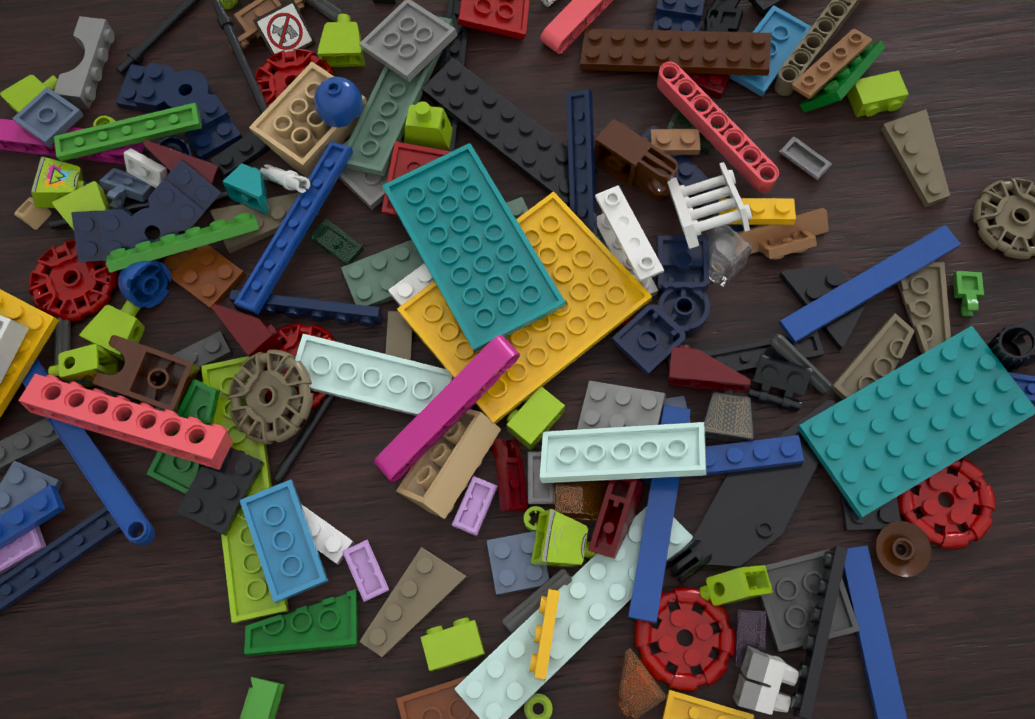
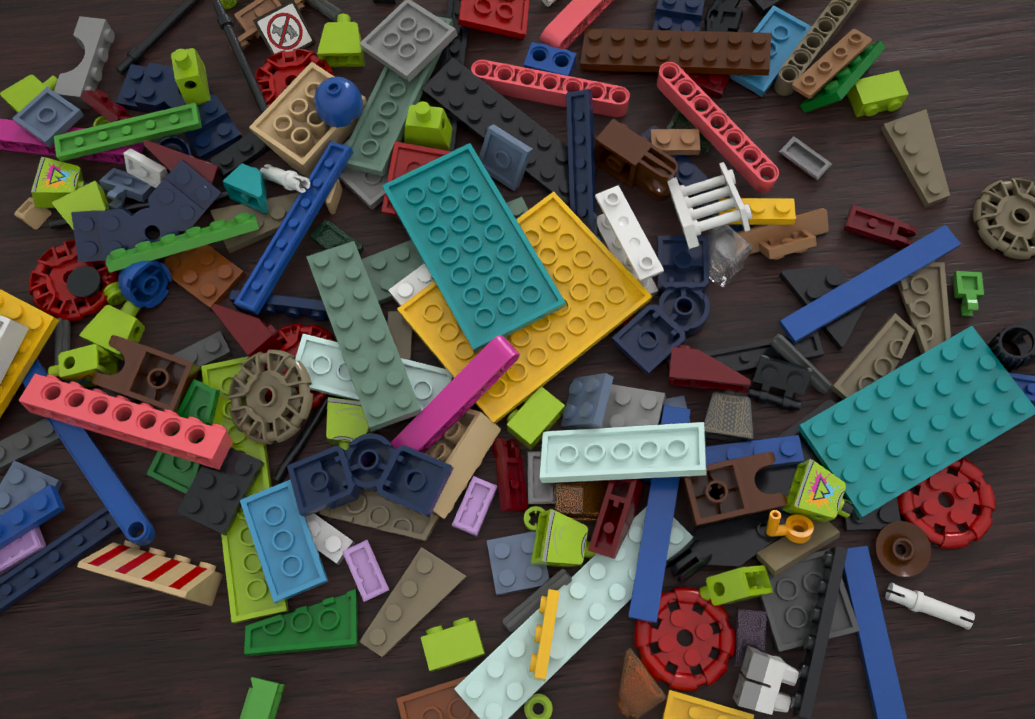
(84, 282): none -> black piece
(99, 101): none -> dark red hinge
(114, 294): none -> lime bush
(155, 571): none -> tan slope
(188, 68): none -> lime torso
(333, 198): none -> tan slope
(339, 476): none -> dark blue plate
(345, 422): none -> lime torso
(363, 336): none -> sand green plate
(377, 513): none -> dark tan wing
(504, 157): none -> sand blue plate
(549, 59): none -> blue brick
(560, 84): none -> coral beam
(587, 401): none -> sand blue plate
(737, 487): none -> reddish brown brick
(785, 553): none -> dark tan tile
(793, 523): none -> light orange plate
(817, 493): none -> lime torso
(879, 227): none -> dark red hinge
(919, 602): none -> white pin

